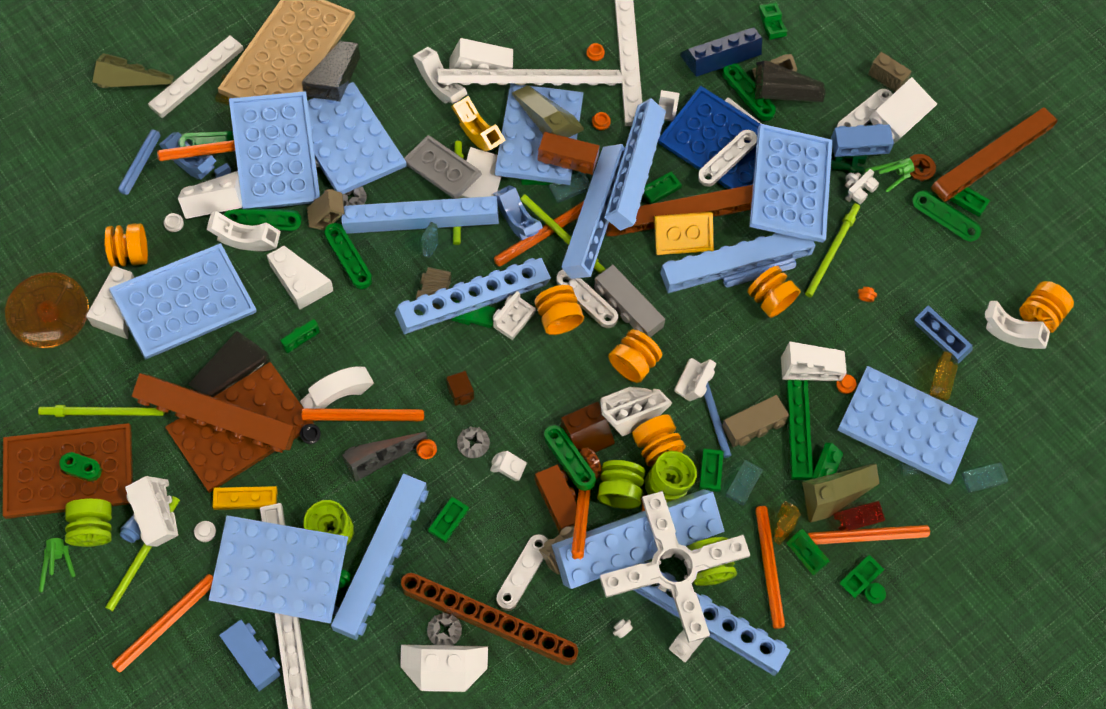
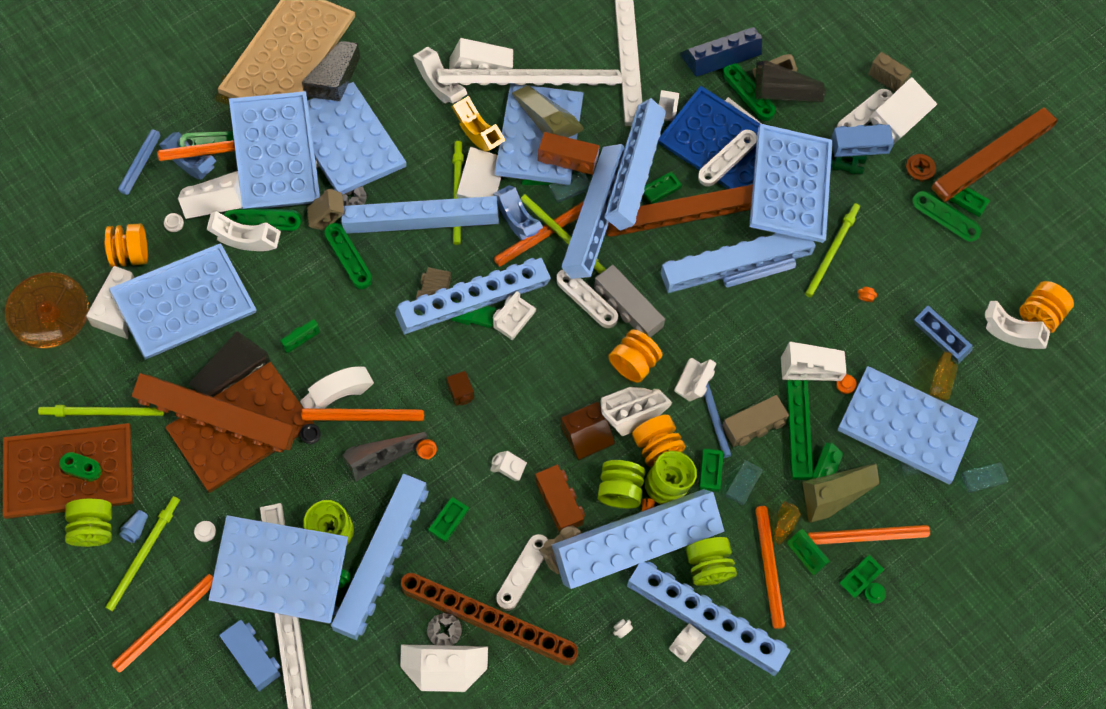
(54, 550): bright green plant -> none
(115, 72): olive wedge -> none
(152, 510): white wedge -> none
(195, 76): white plate -> none
(222, 170): medium blue piece -> none
(244, 497): yellow tile -> none
(298, 277): white wedge -> none
(430, 239): clear light blue plate -> none
(442, 167): light grey tile -> none
(477, 449): light grey gear -> none
(559, 309): light orange wheel -> none
(569, 458): green plate -> none
(580, 524): orange axle -> none
(592, 460): dark orange gear -> none
(595, 52): orange plate -> none
(601, 121): orange plate -> none
(684, 233): yellow tile -> none
(695, 560): white piece -> none
(772, 21): green slope -> none
(773, 291): light orange wheel -> none
(856, 192): white hips -> none
(860, 516): clear red hinge -> none
(902, 167): bright green plant -> none

